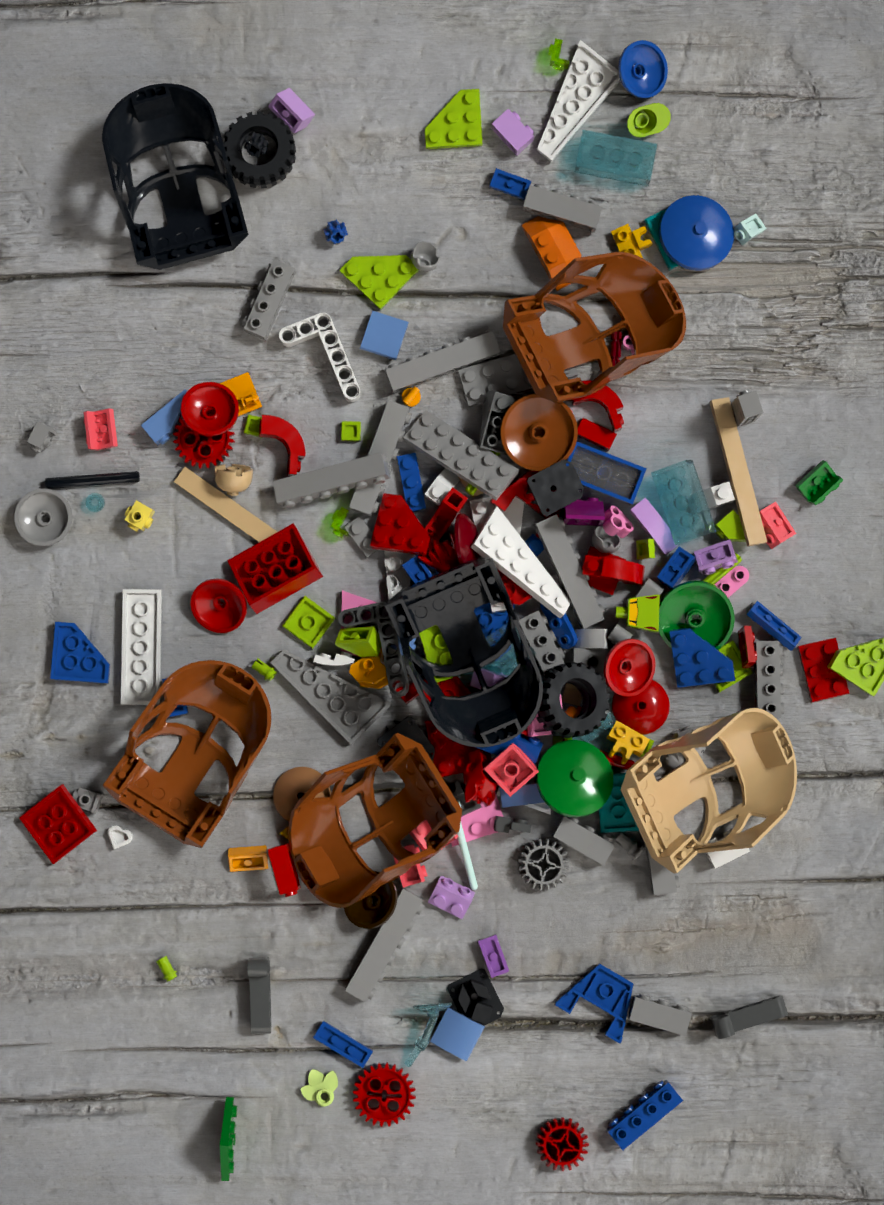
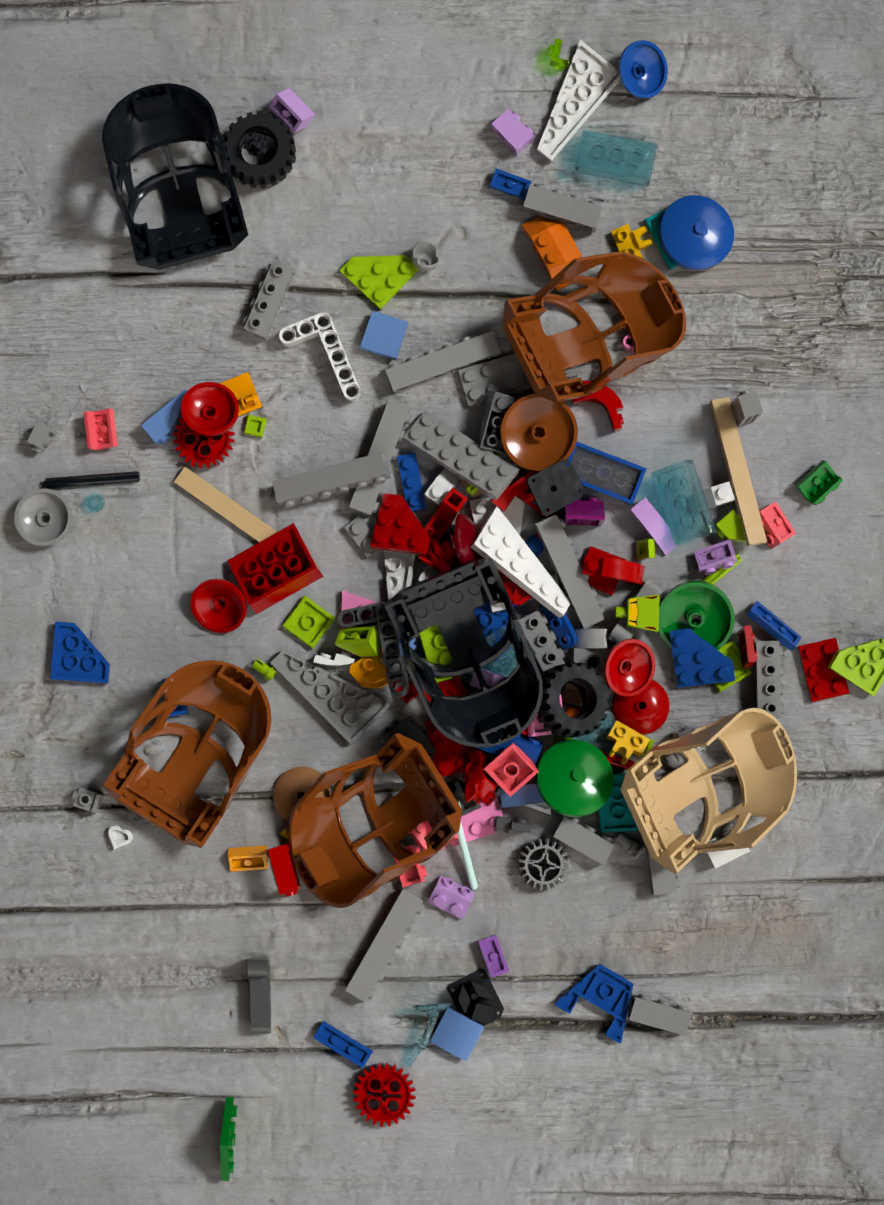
(58, 824): red plate -> none
(136, 510): light yellow brick -> none
(141, 646): white plate -> none
(167, 969): lime pin -> none
(234, 478): tan cylinder -> none
(288, 435): red arch -> none
(320, 1084): yellowish green plate -> none
(335, 231): blue gear -> none
(339, 517): clear neon green bracket -> none
(351, 431): lime tile -> none
(366, 914): dark brown dish -> none
(411, 396): light orange plate -> none
(416, 570): blue plate -> none
(457, 123): lime plate -> none
(570, 1147): red gear -> none
(596, 434): red slope -> none
(604, 542): light grey hair -> none
(615, 352): dark red axle -> none
(617, 523): bright pink piece -> none
(644, 1114): blue brick -> none
(648, 120): lime piece -> none
(676, 568): blue hinge -> none
(732, 581): bright pink plate -> none
(744, 1017): dark grey beam -> none
(749, 229): light aqua bracket -> none

